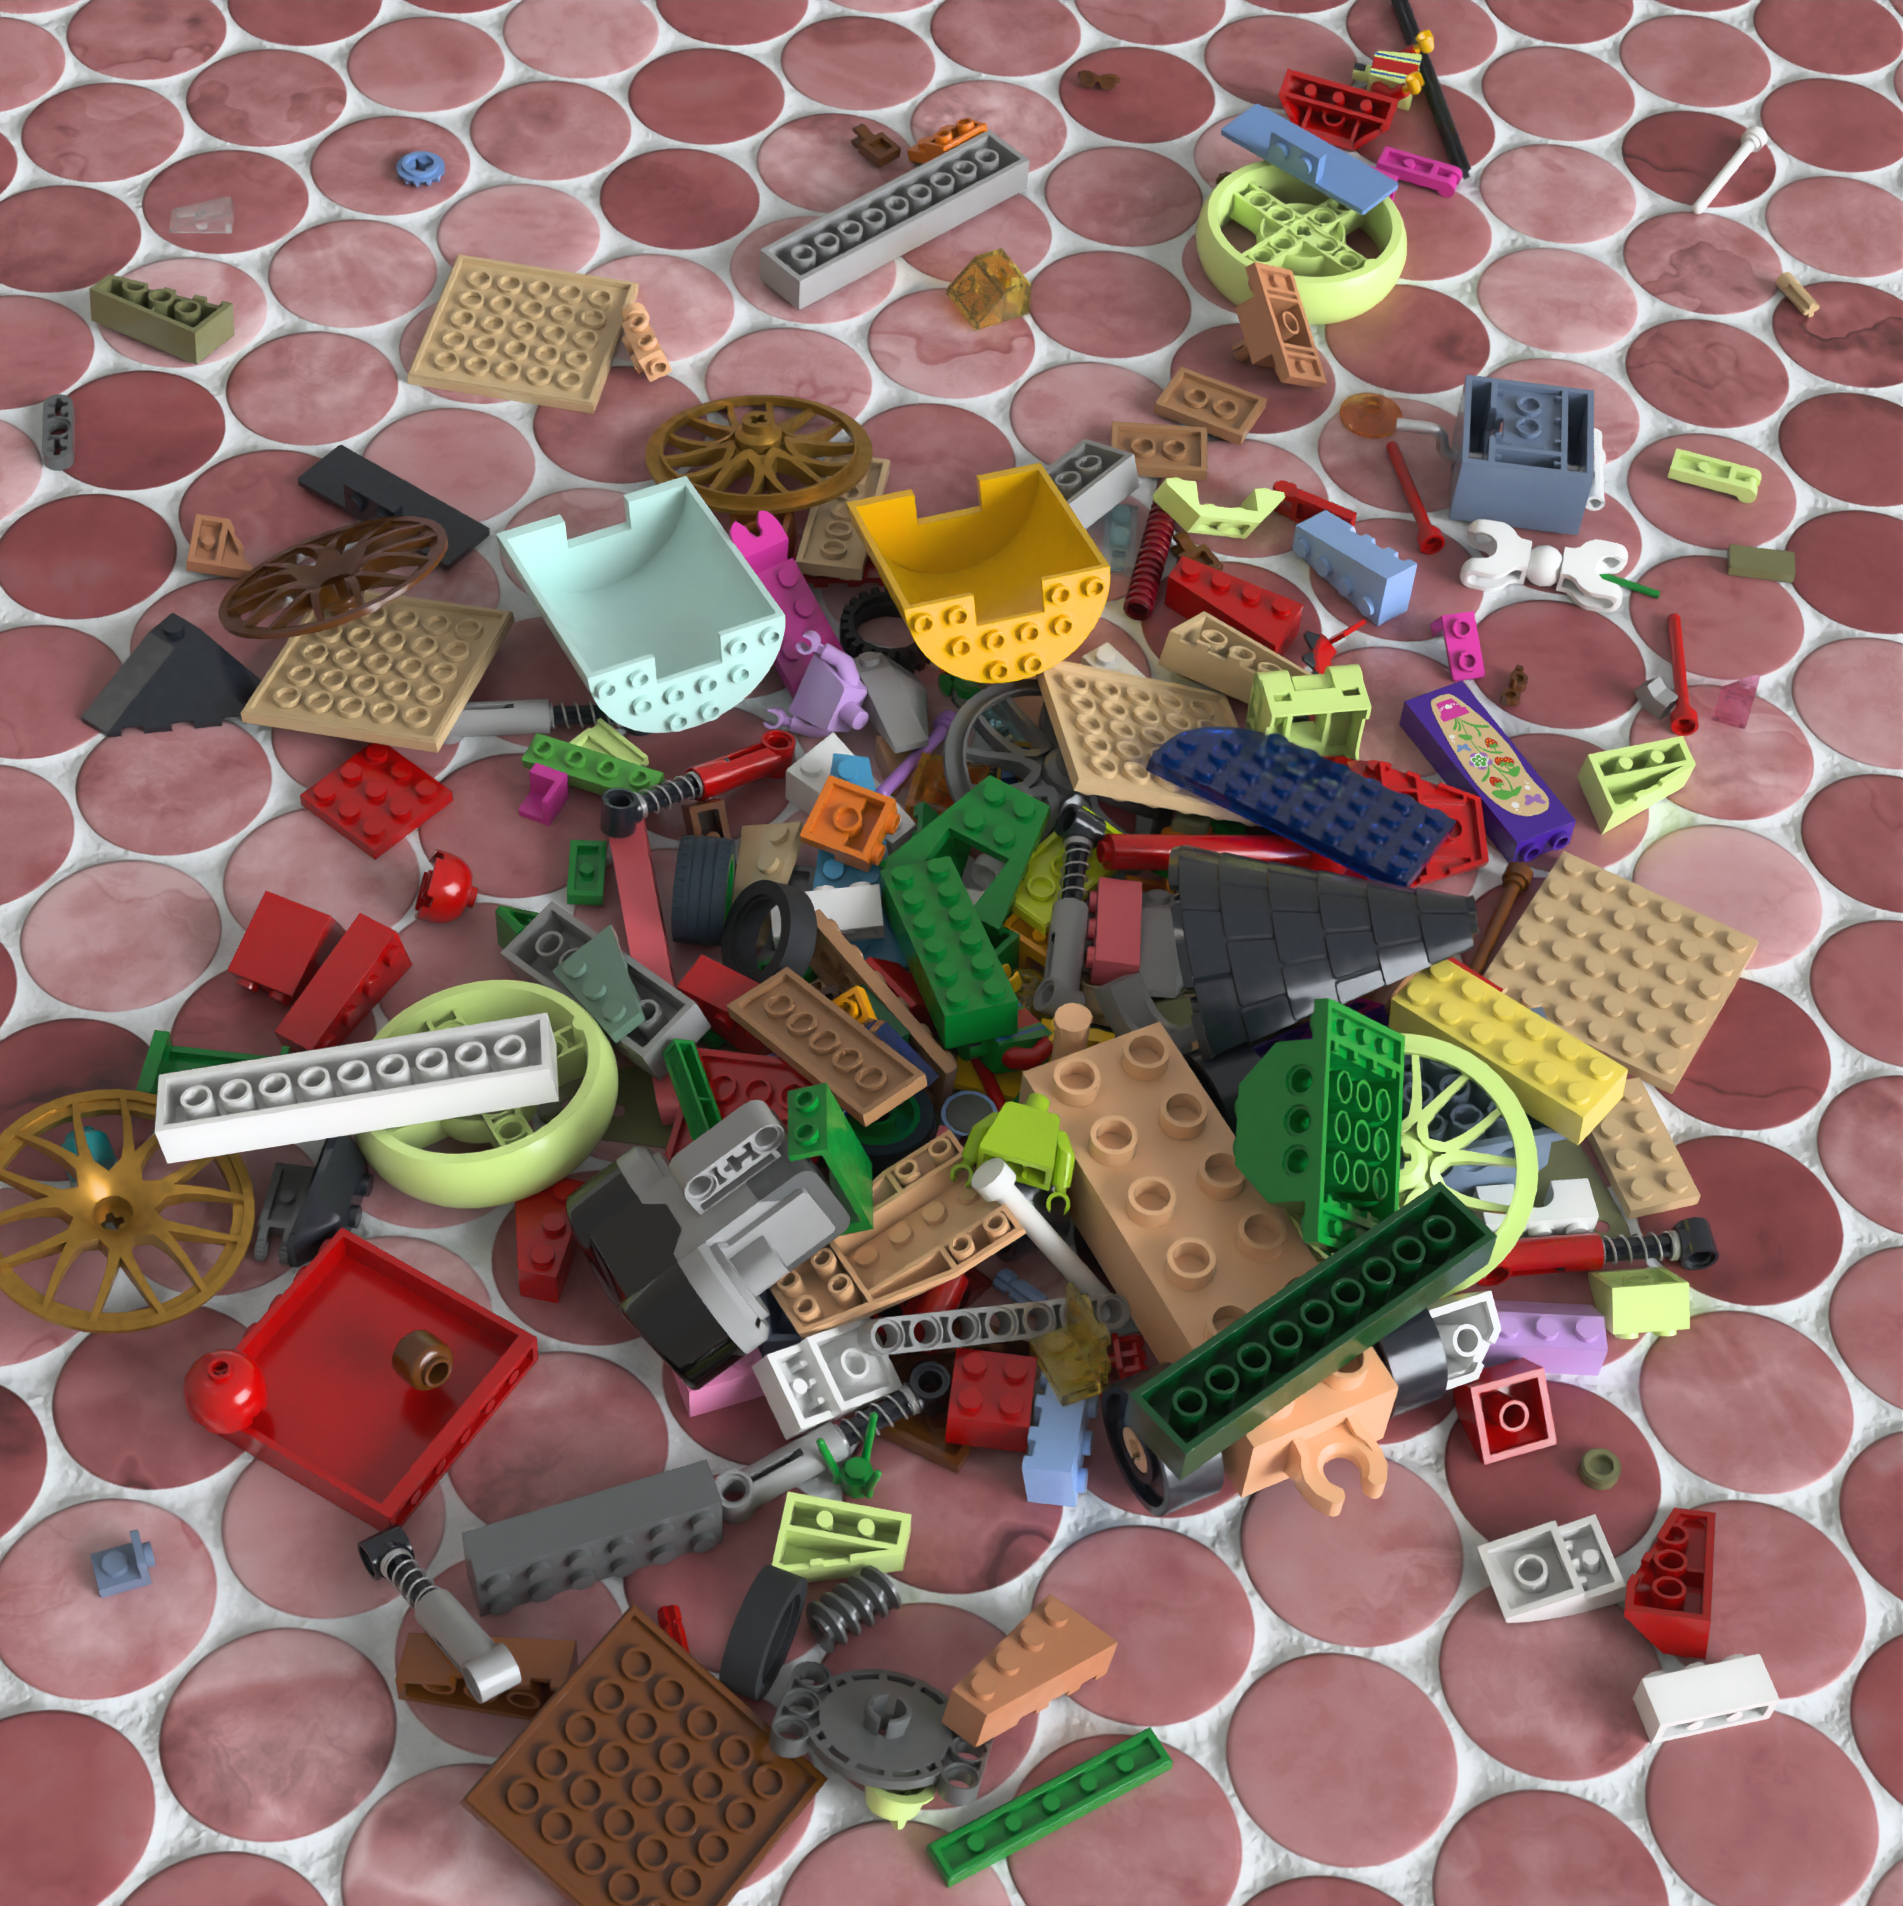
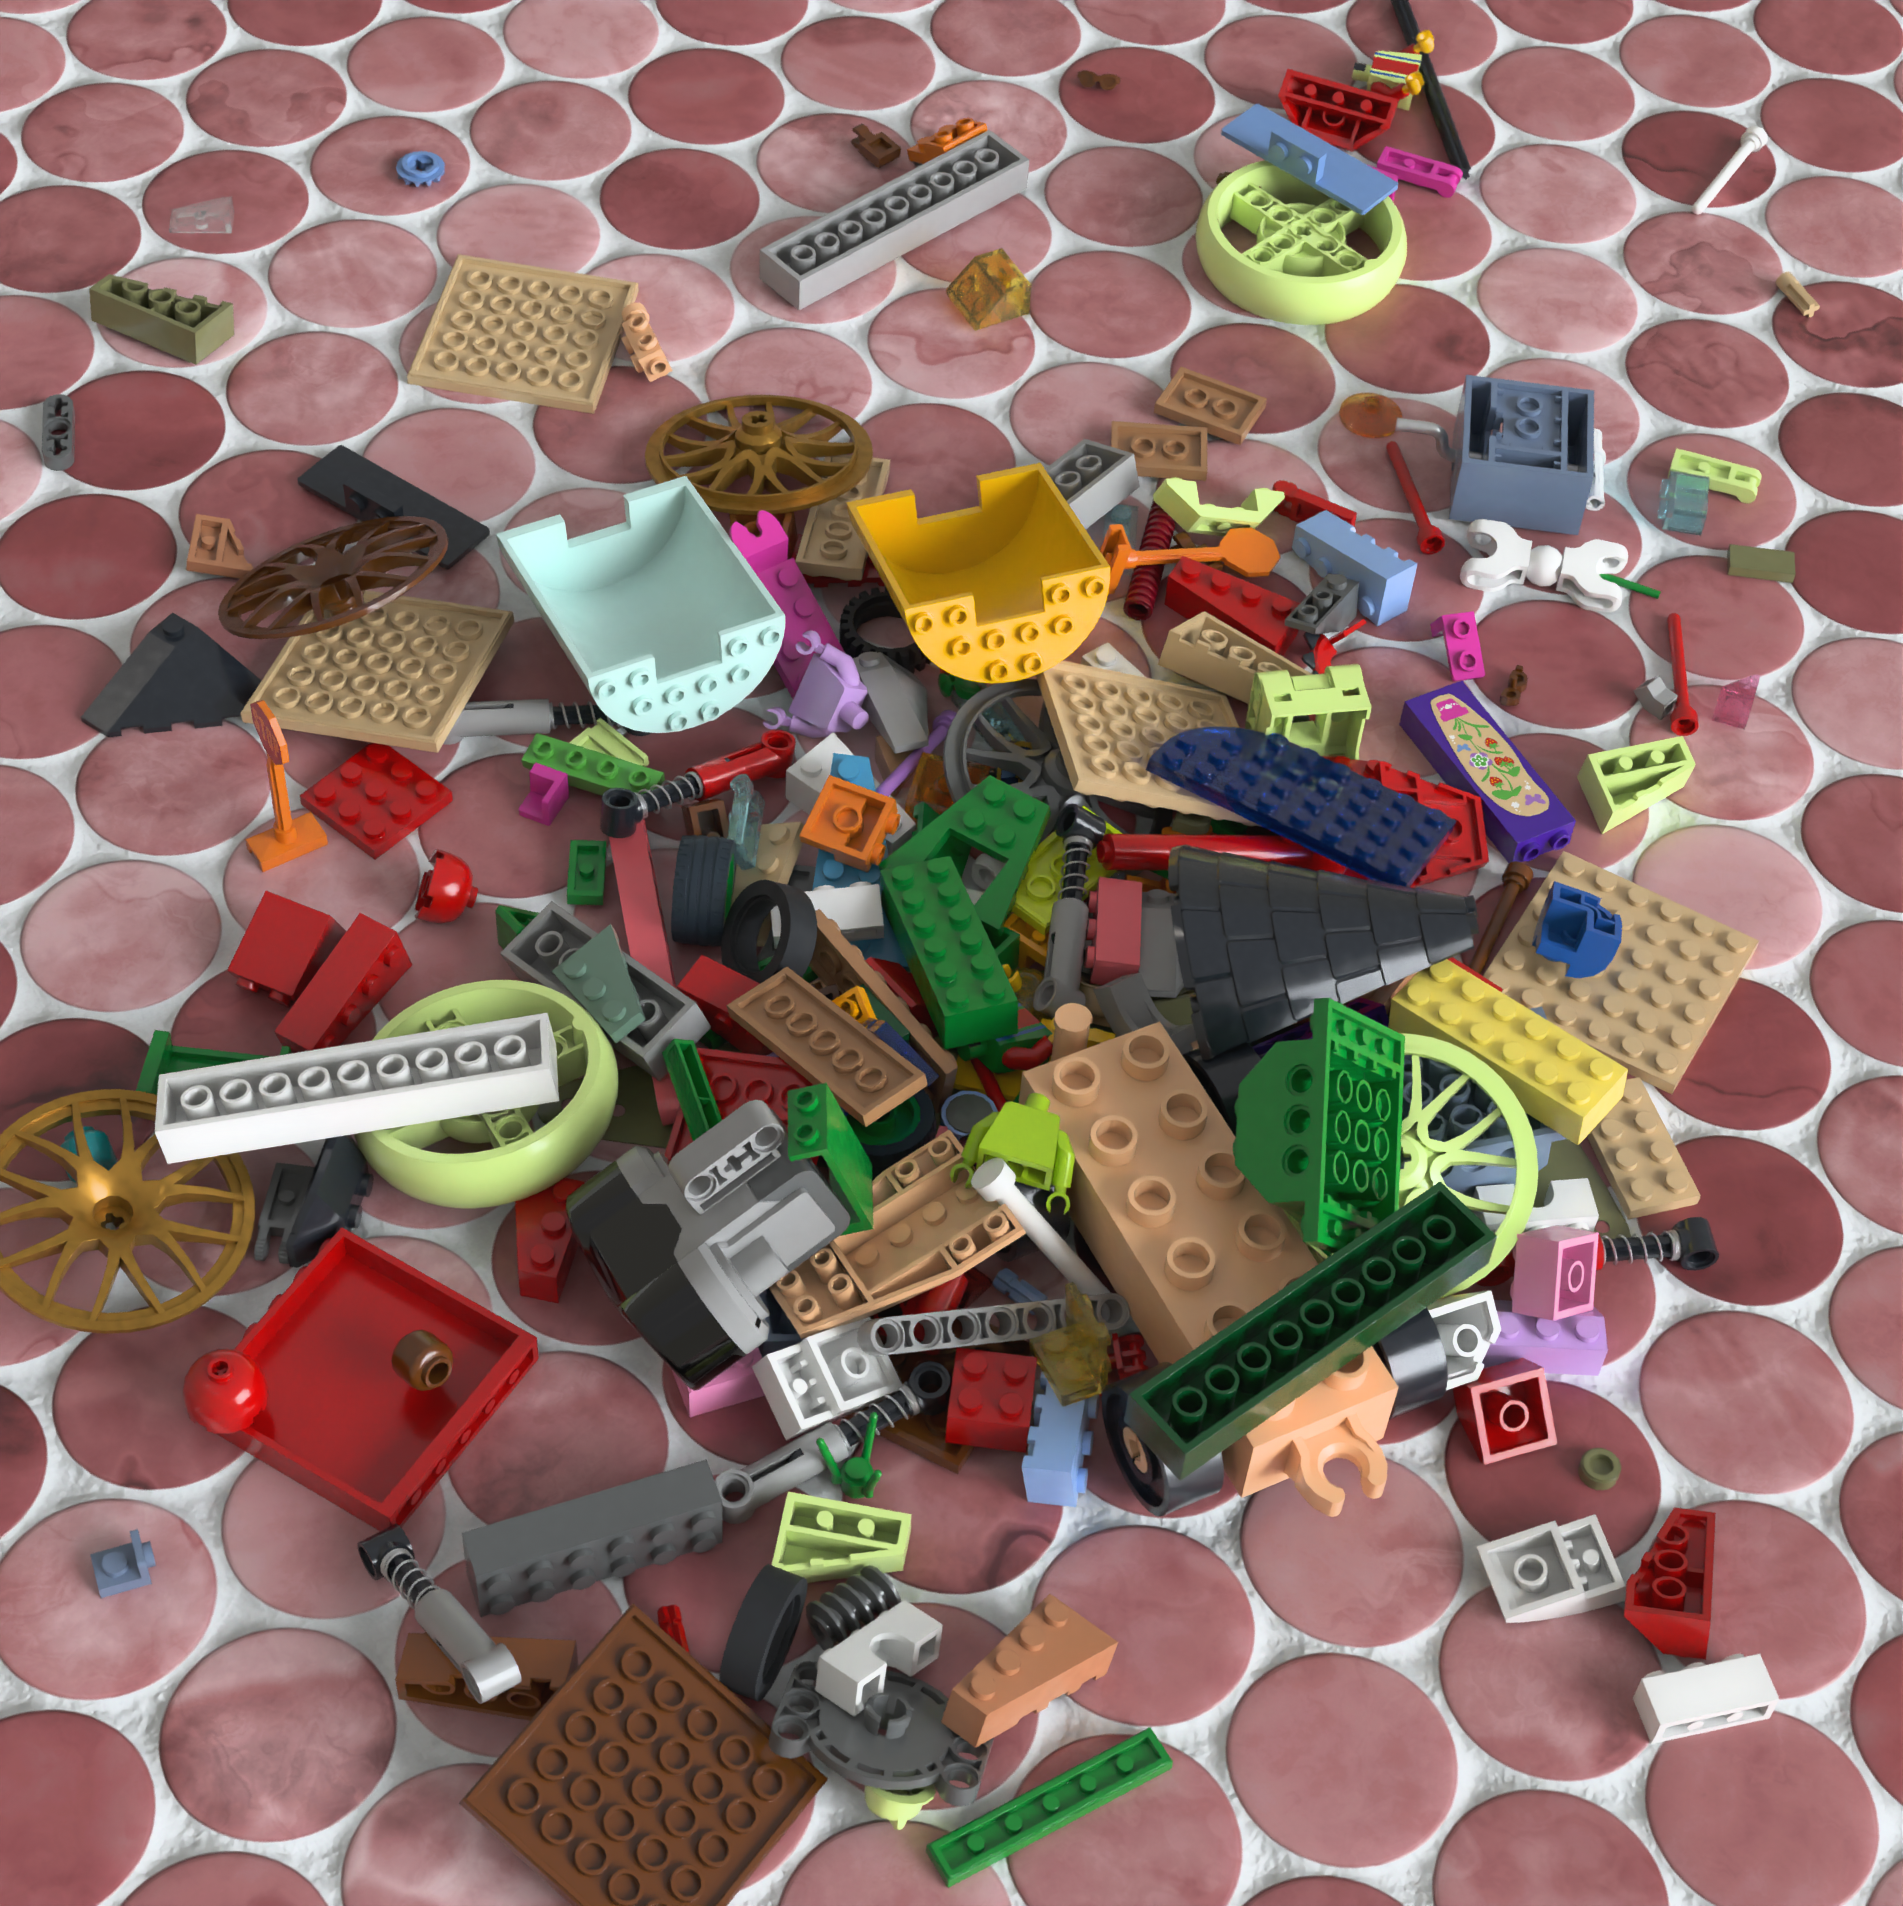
(288, 836): none -> orange piece
(745, 820): none -> clear light blue plate
(858, 1665): none -> white arch
(1240, 549): none -> orange piece
(1278, 328): nougat brick -> none
(1328, 606): none -> dark grey slope
(1554, 1272): none -> bright pink brick
(1577, 931): none -> blue brick
(1641, 1301): yellowish green slope -> none
(1684, 502): none -> clear light blue brick

